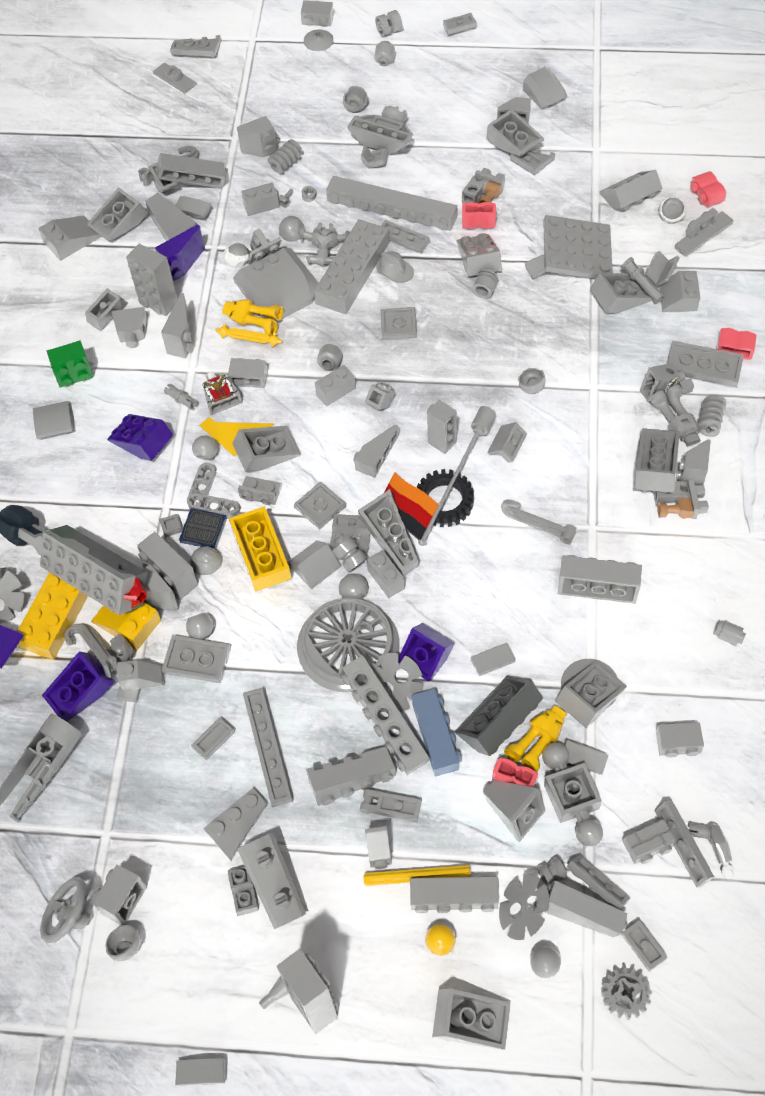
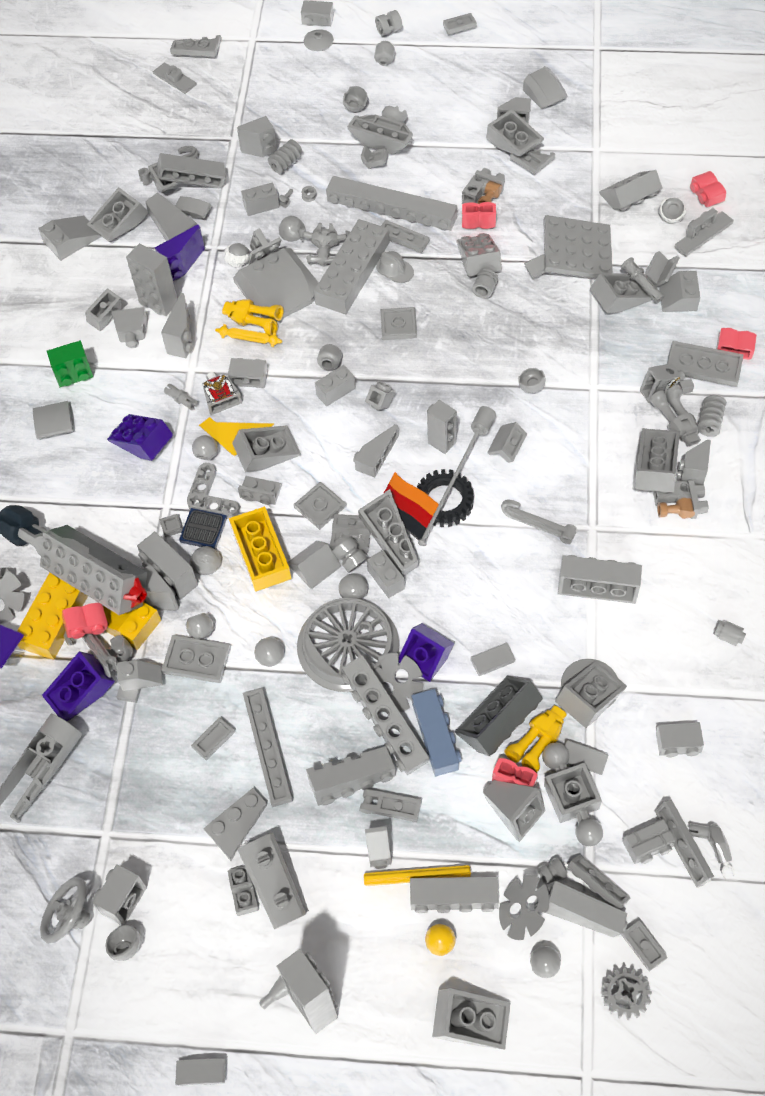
(84, 620): none -> coral brick
(269, 651): none -> light grey hair

